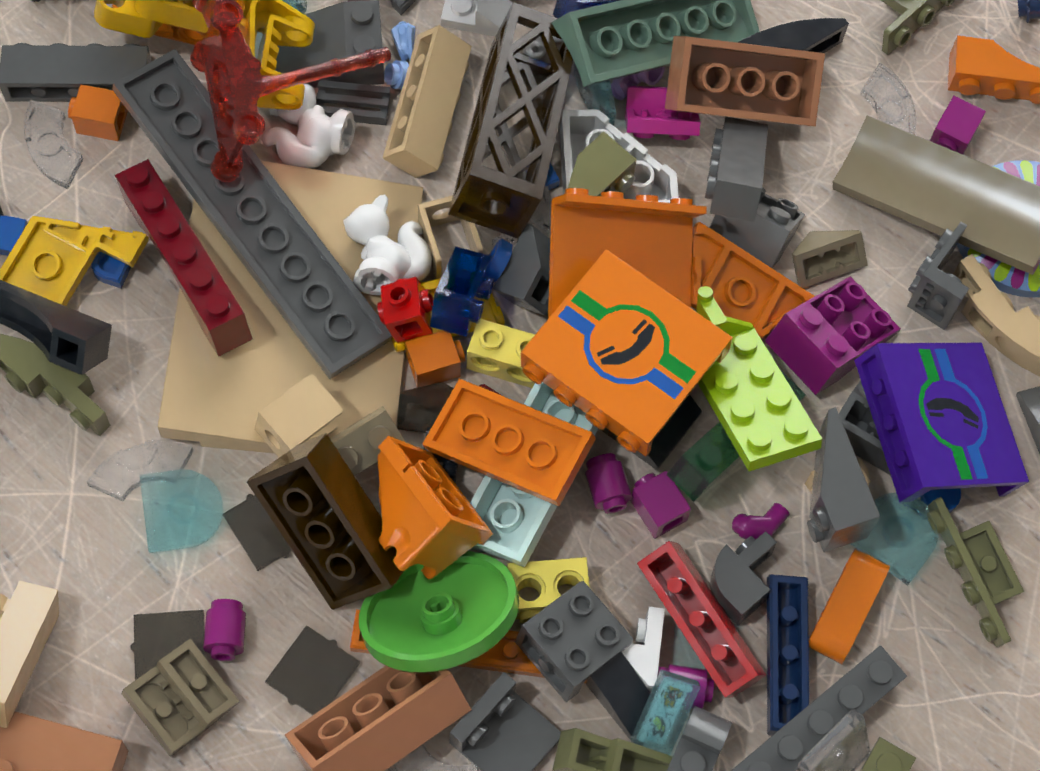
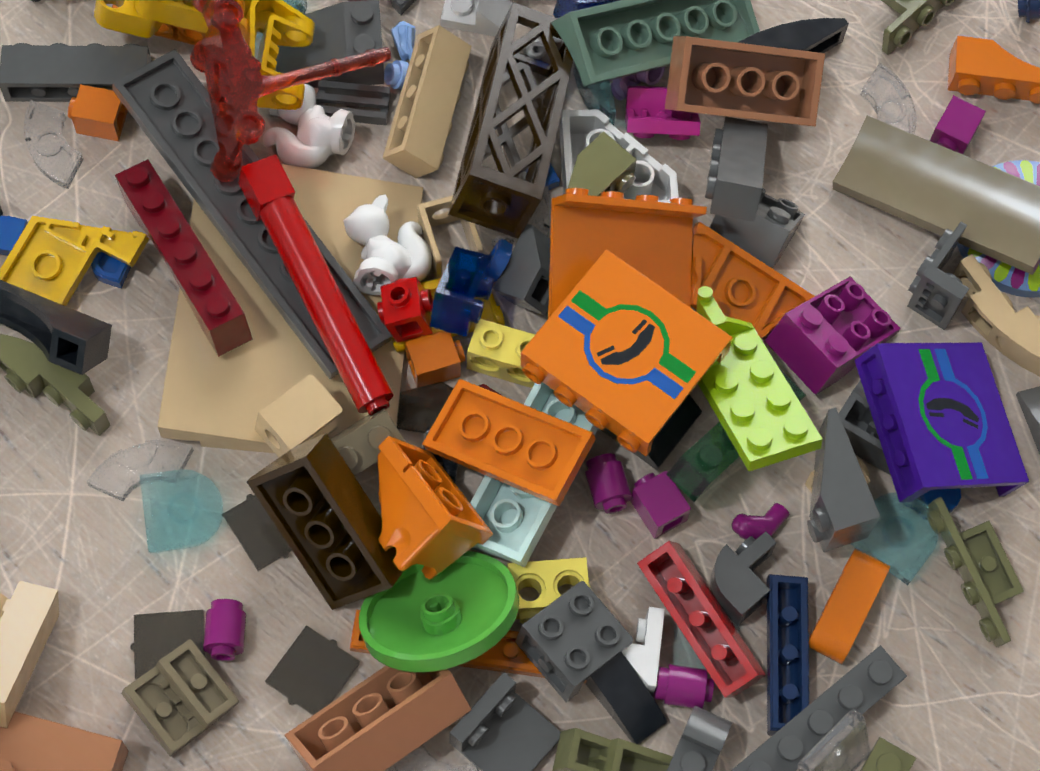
(273, 202): none -> red brick
(665, 712): clear light blue tile -> none
(828, 255): dark tan slope -> none

